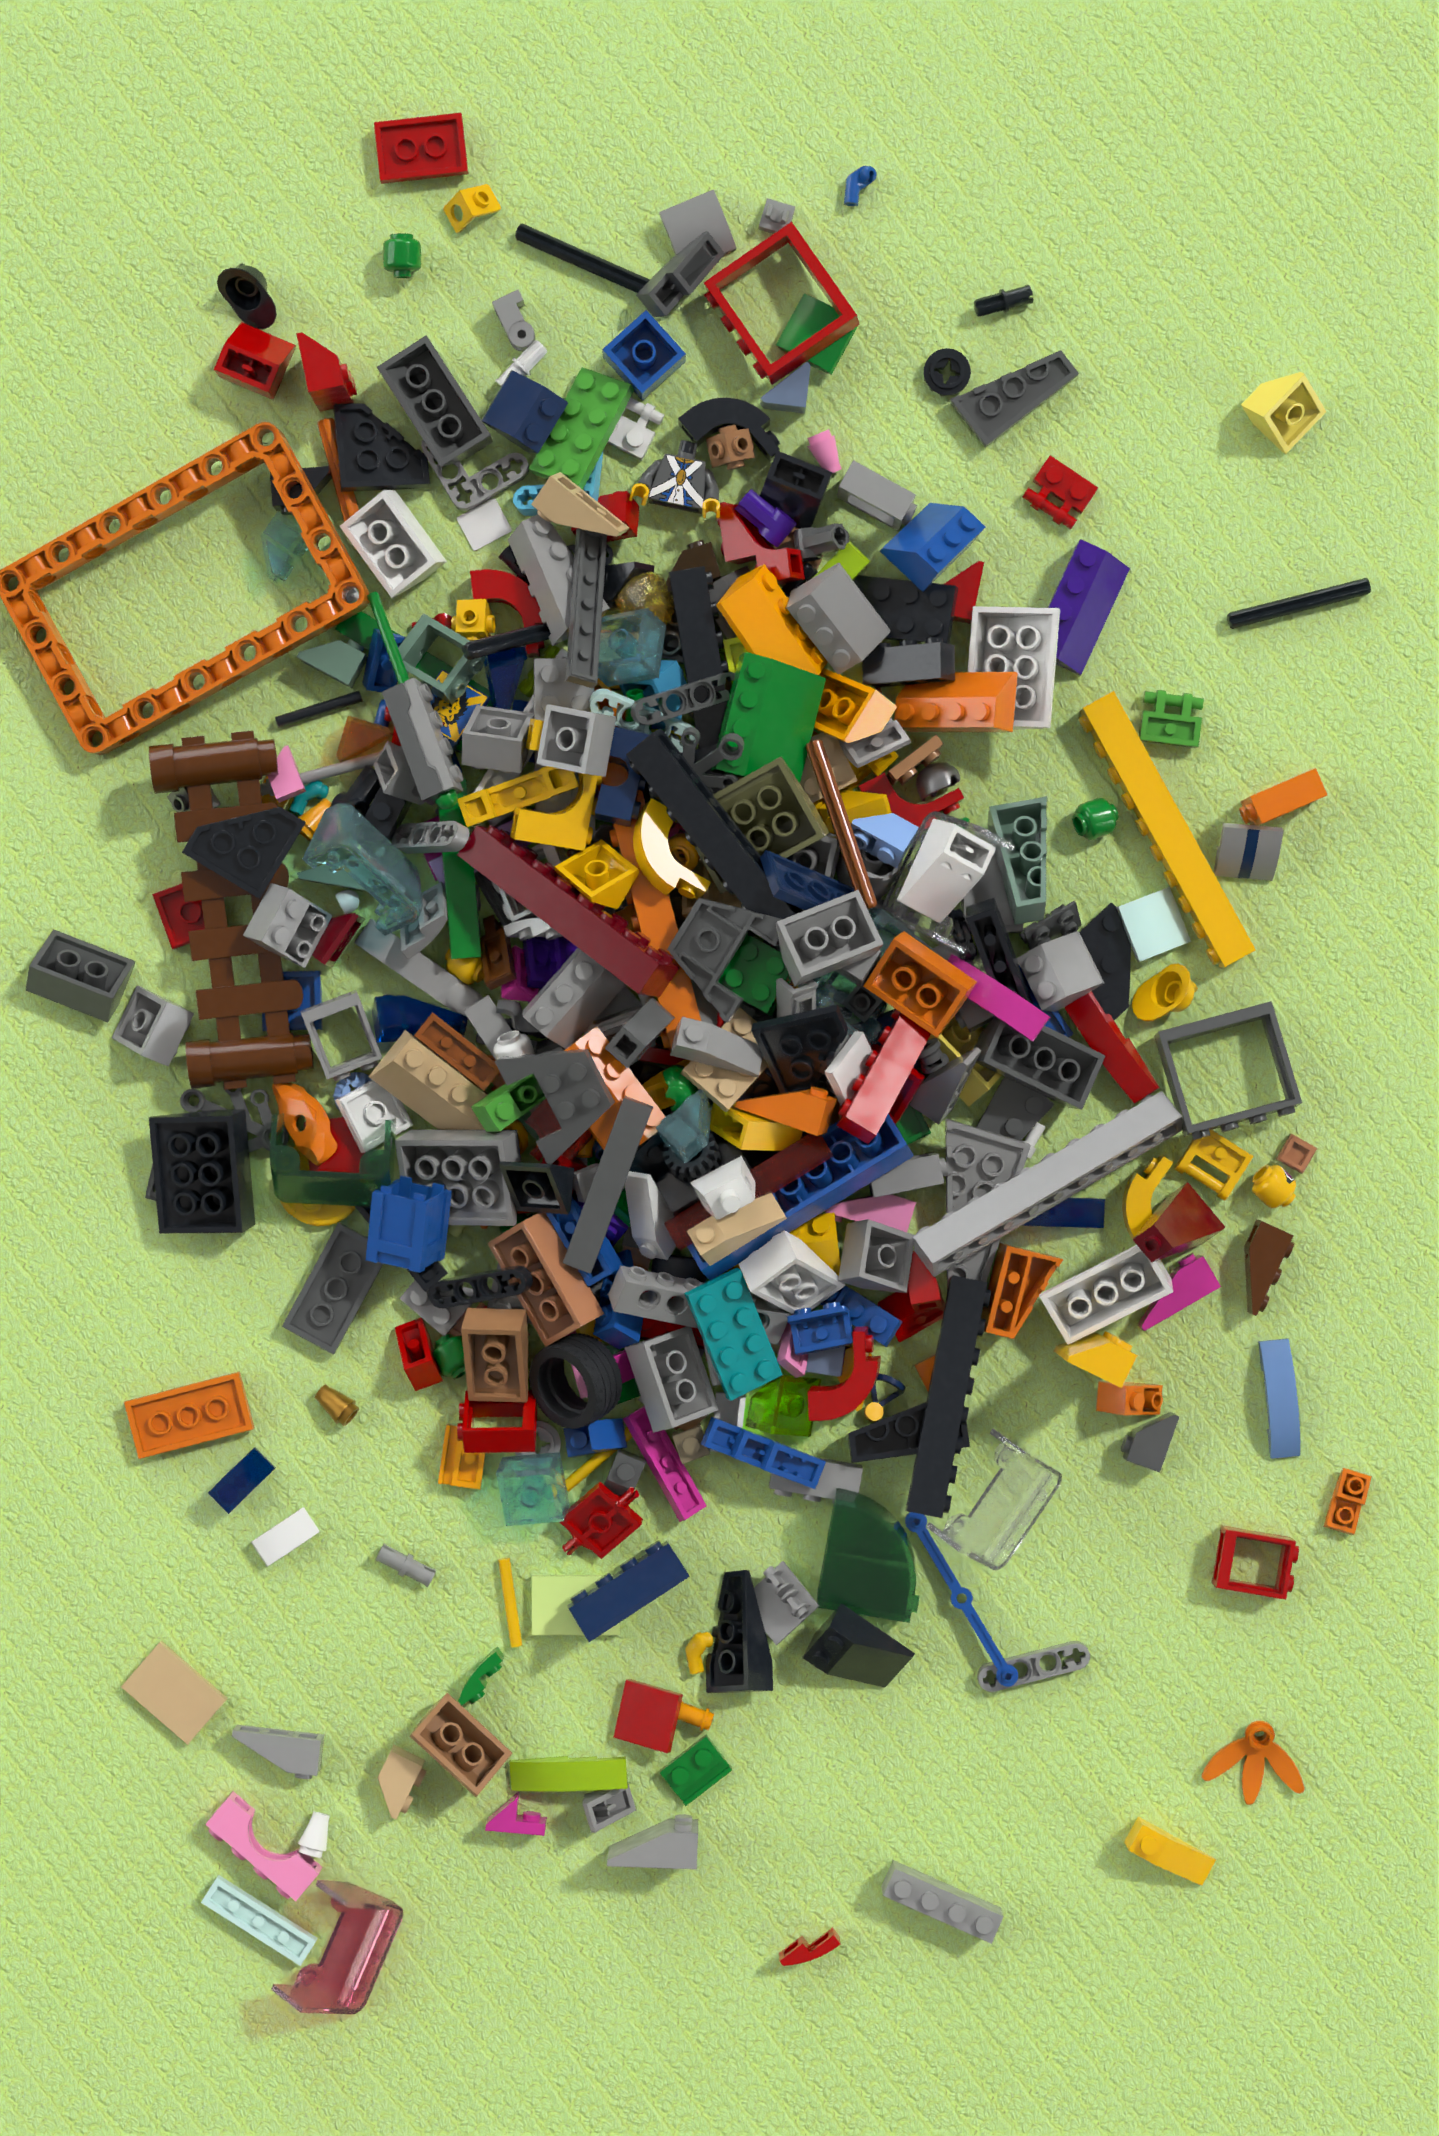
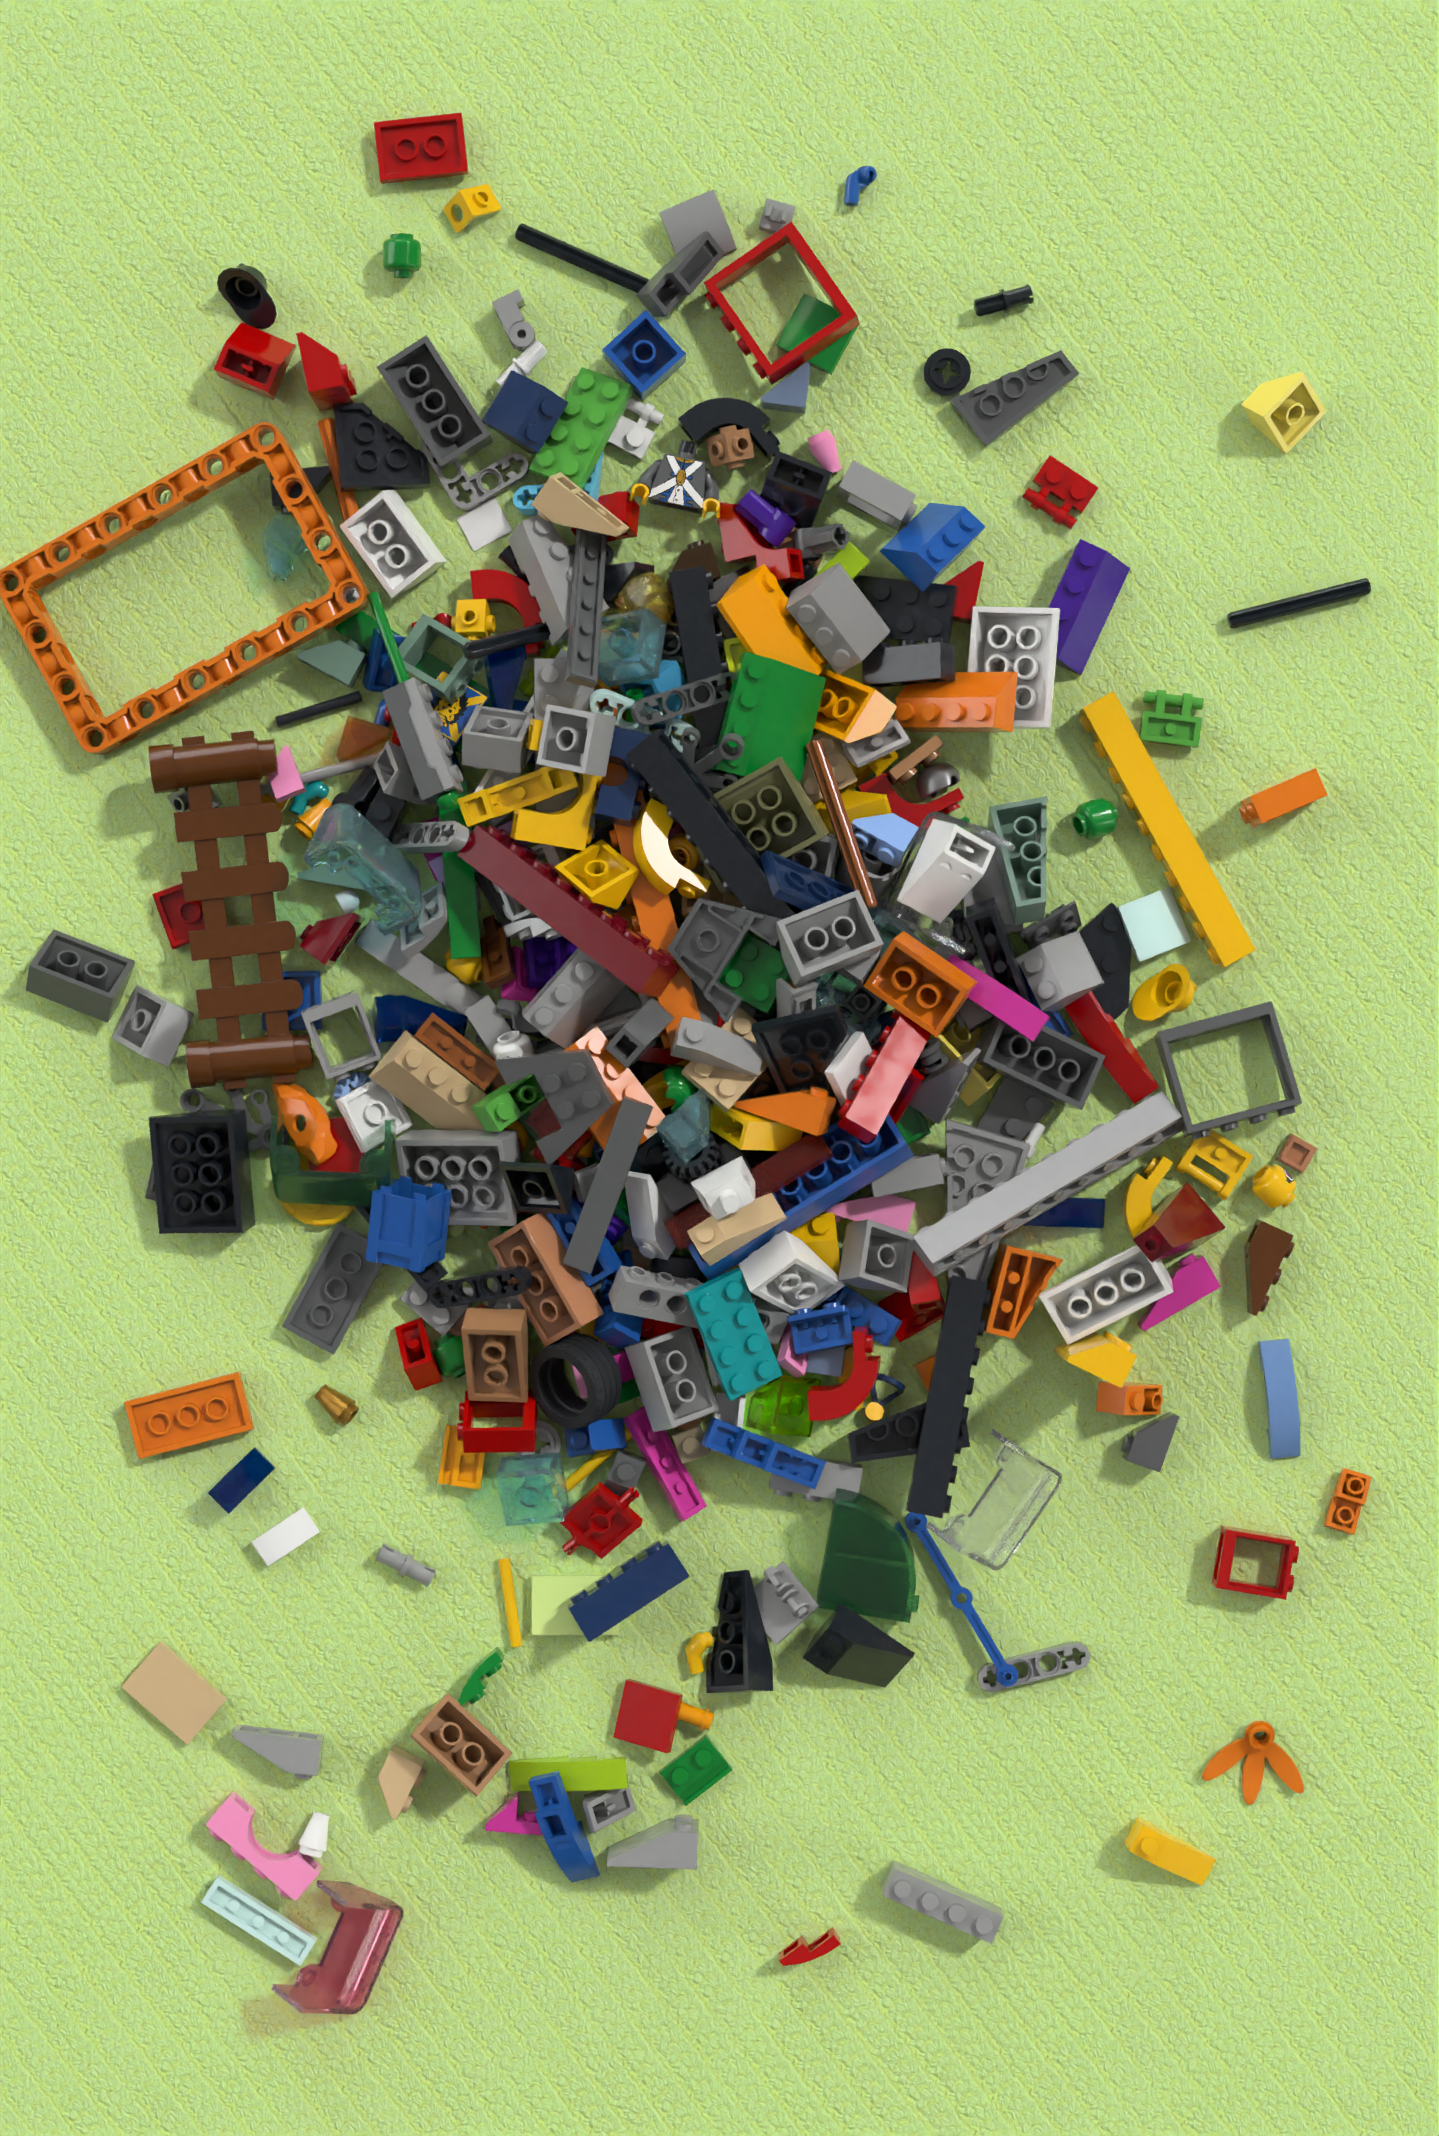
(246, 847): black plate -> none
(287, 925): light grey slope -> none
(560, 1829): none -> blue slope
(1248, 851): light grey slope -> none

